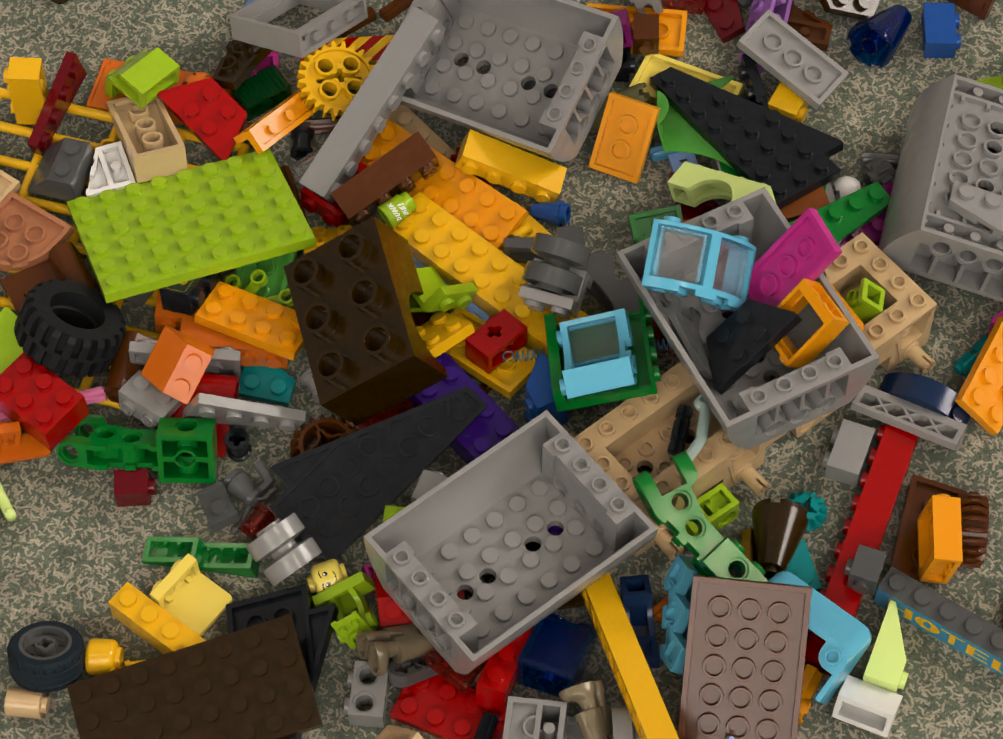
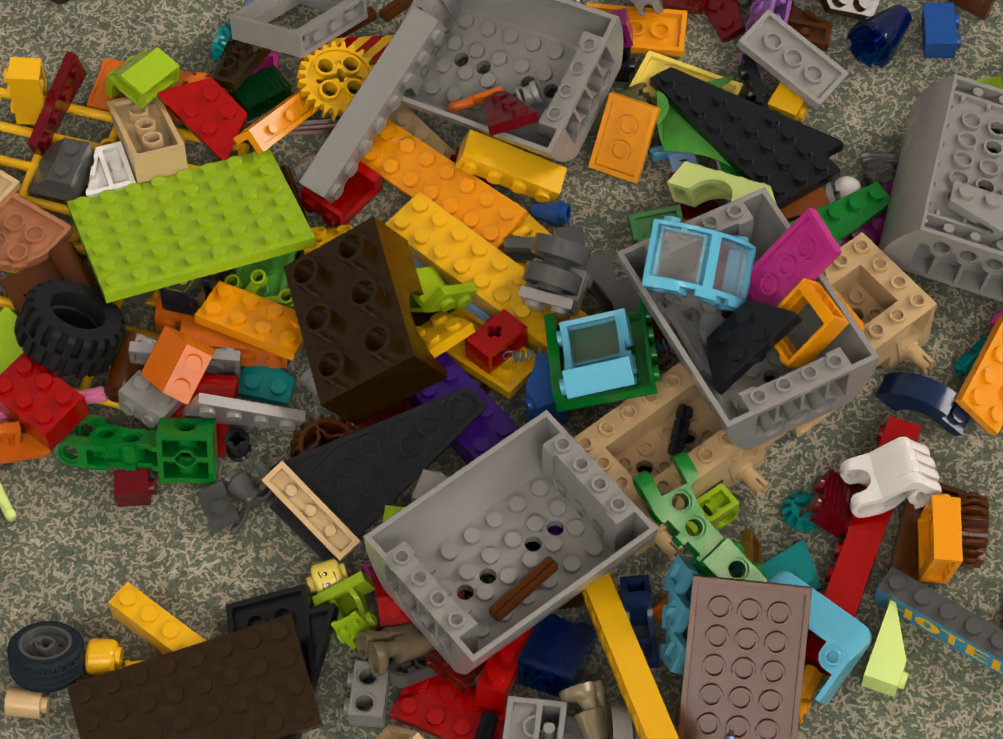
(190, 595): light yellow bracket -> none
(211, 557): green slope -> none
(220, 41): none -> teal gear
(256, 521): clear red bush -> none
(279, 543): light grey wheel -> none
(301, 142): black bush -> none
(311, 511): none -> tan plate
(386, 178): reddish brown brick -> none
(396, 209): lime piece -> none
(471, 101): none -> orange piece
(507, 113): none -> dark red wing
(523, 588): none -> reddish brown axle
(532, 94): none -> light grey wheel
(645, 34): reddish brown brick -> none
(702, 427): light aqua piece -> none
(777, 533): dark brown cone -> none
(831, 503): none -> dark red brick
(848, 453): light grey brick -> none
(865, 569): dark grey brick -> none
(866, 300): lime brick -> none
(867, 706): white brick -> none
(891, 474): none -> white piece
(905, 415): light grey fence -> none

